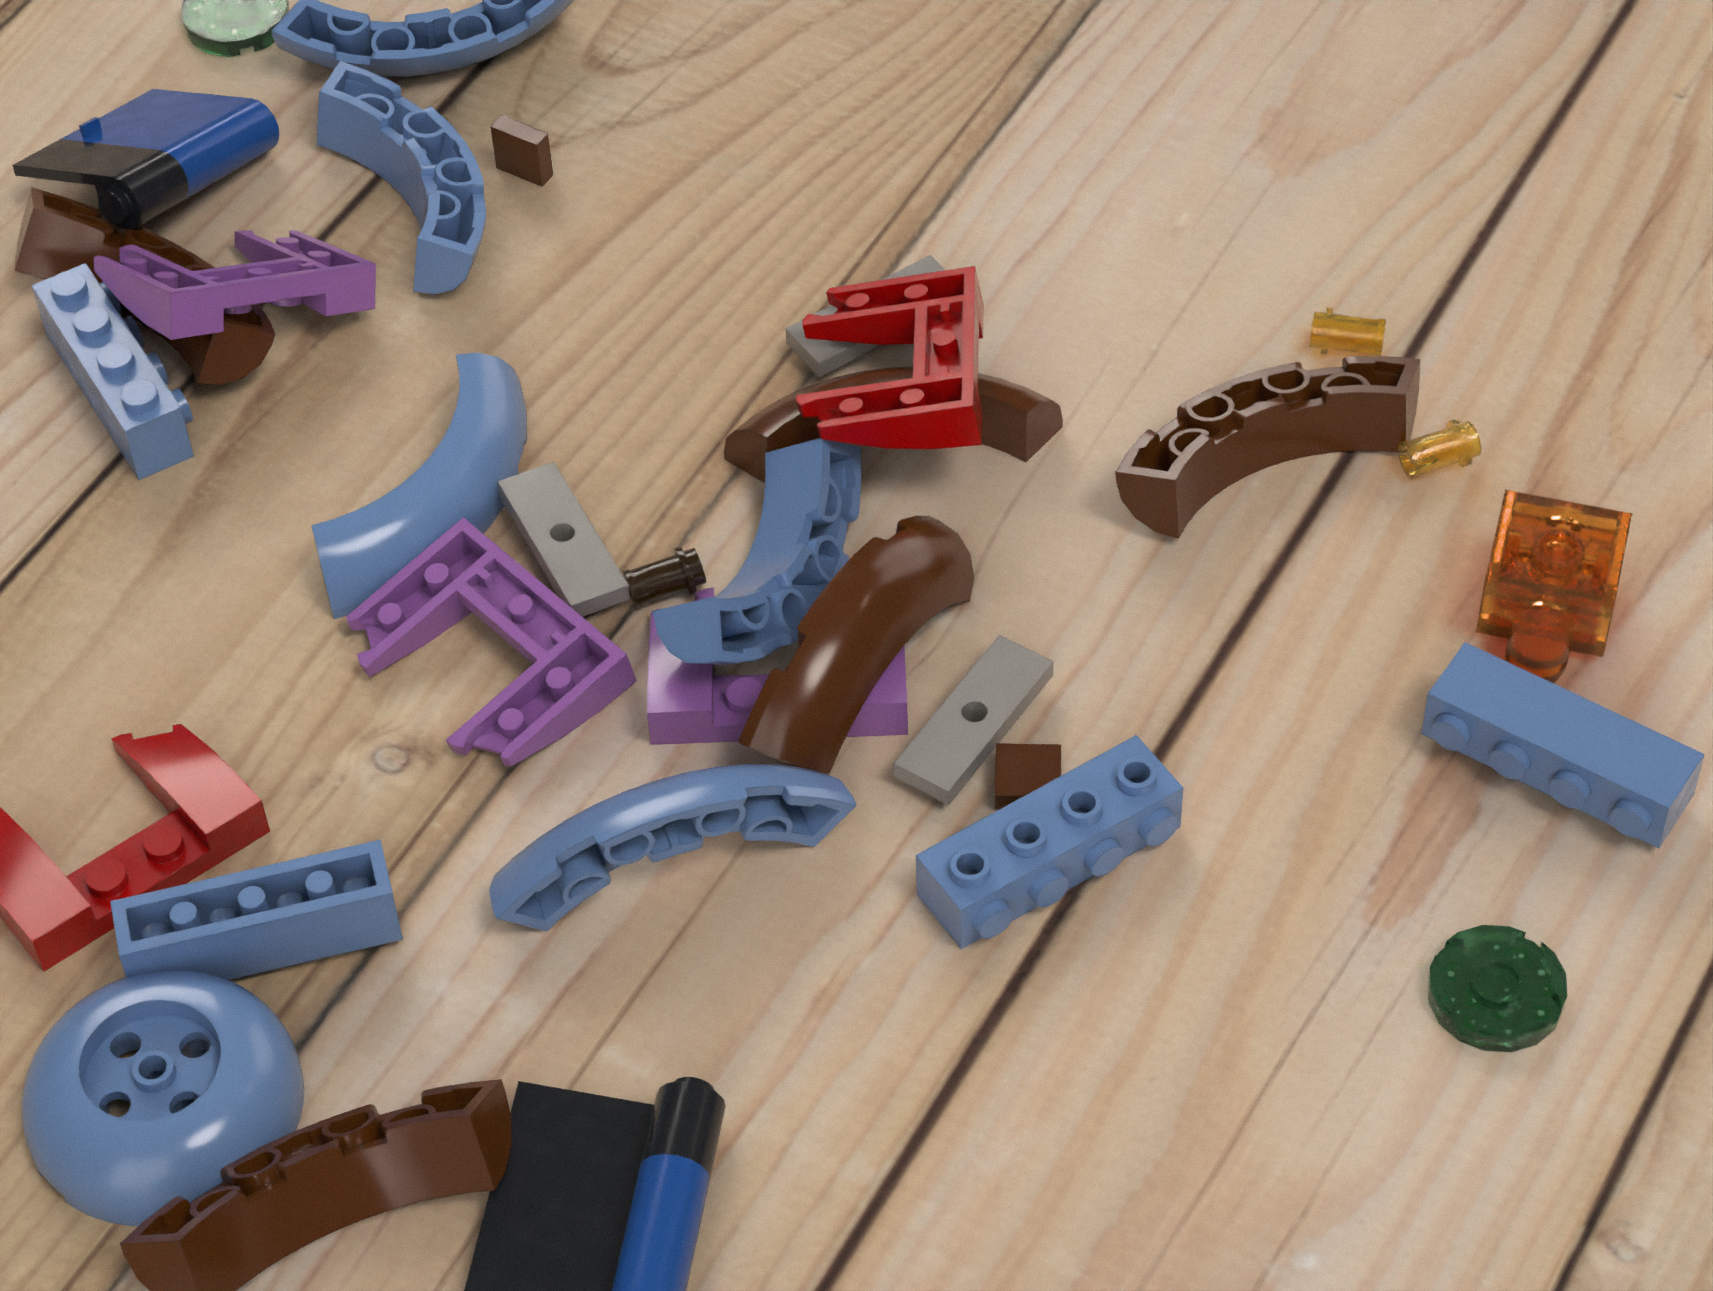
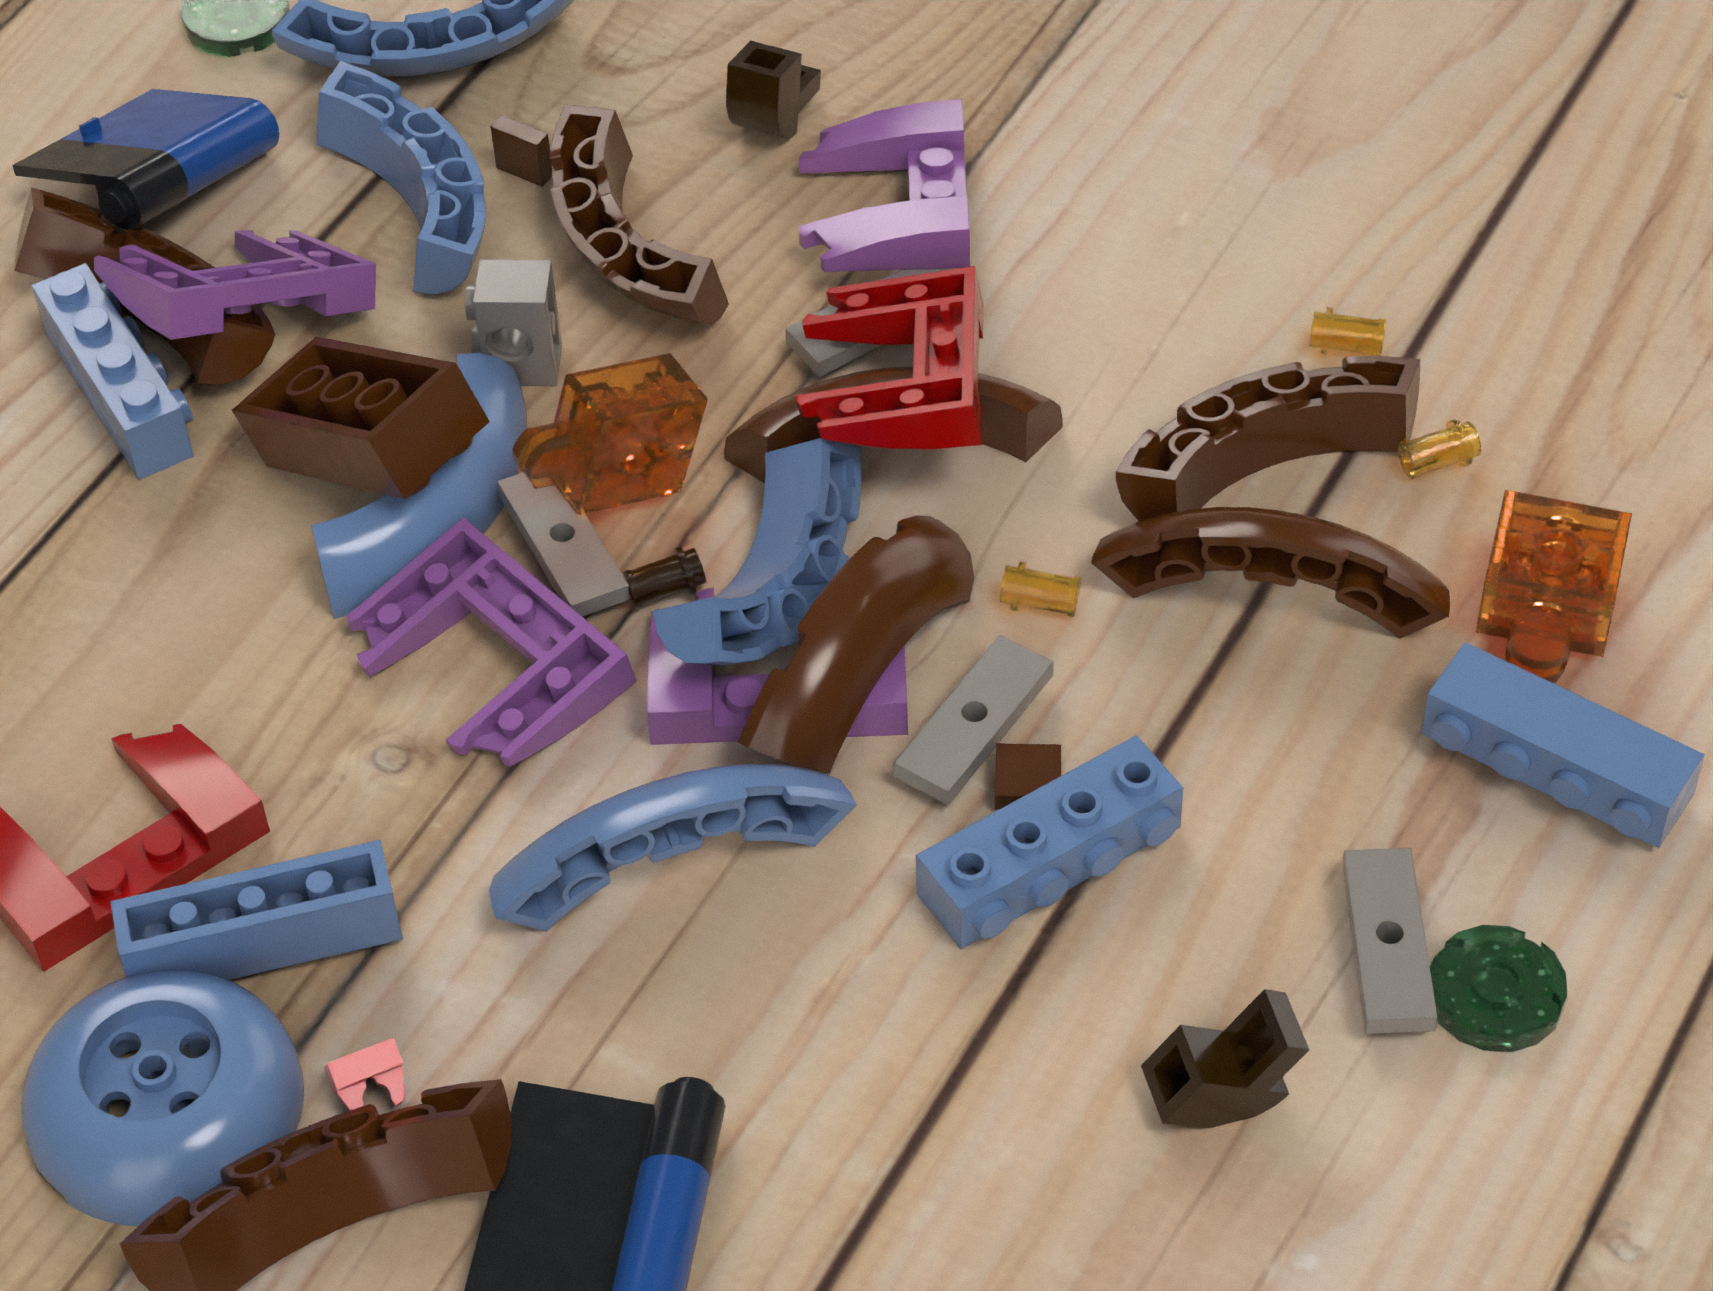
(362, 416): none -> reddish brown brick
(379, 1063): none -> coral tile
(517, 317): none -> light grey brick
(587, 191): none -> reddish brown brick
(616, 435): none -> clear orange brick
(769, 89): none -> dark brown brick
(910, 234): none -> medium lavender wedge
(1039, 590): none -> clear yellow pin
(1230, 1074): none -> dark brown brick
(1275, 550): none -> reddish brown brick
(1389, 941): none -> light grey tile

